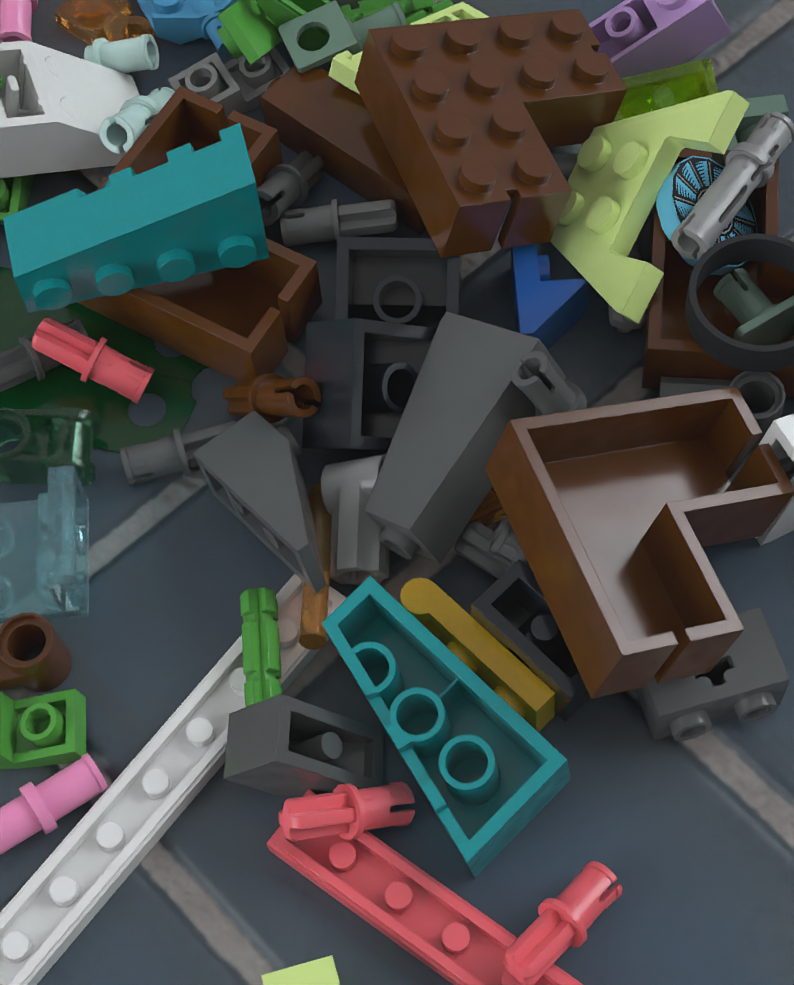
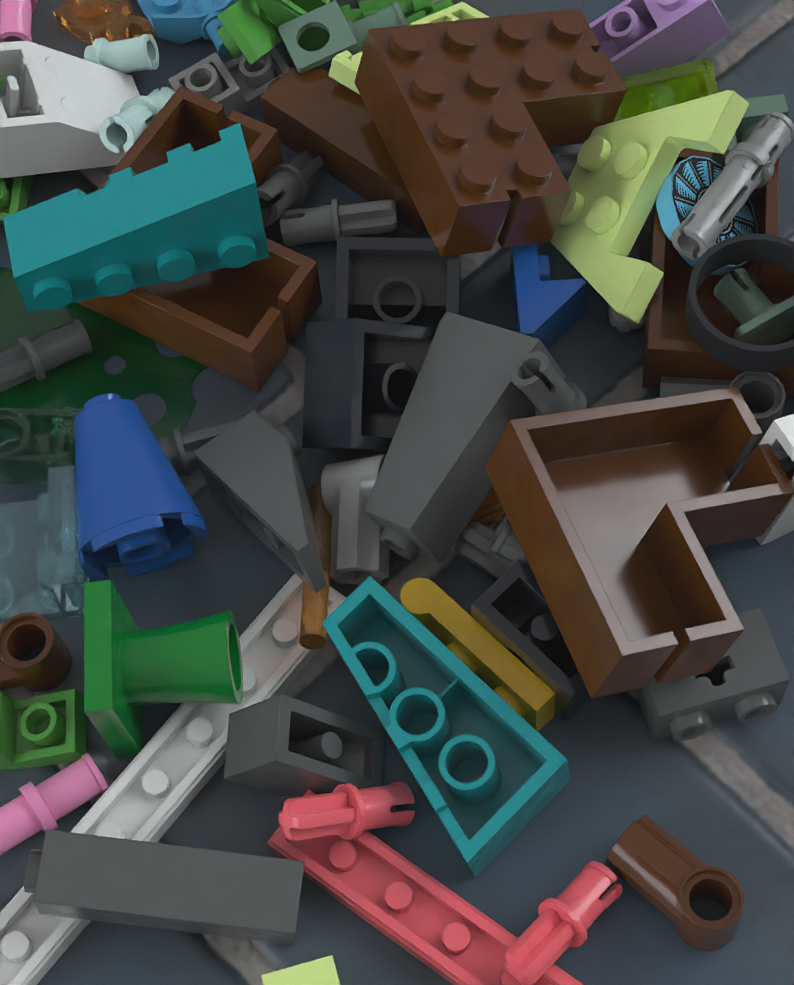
(92, 359): coral axle -> none
(128, 494): none -> blue cone
(151, 666): none -> green plant
(165, 886): none -> dark grey brick
(260, 644): bright green axle -> none
(273, 397): reddish brown axle -> none
(673, 879): none -> reddish brown piece

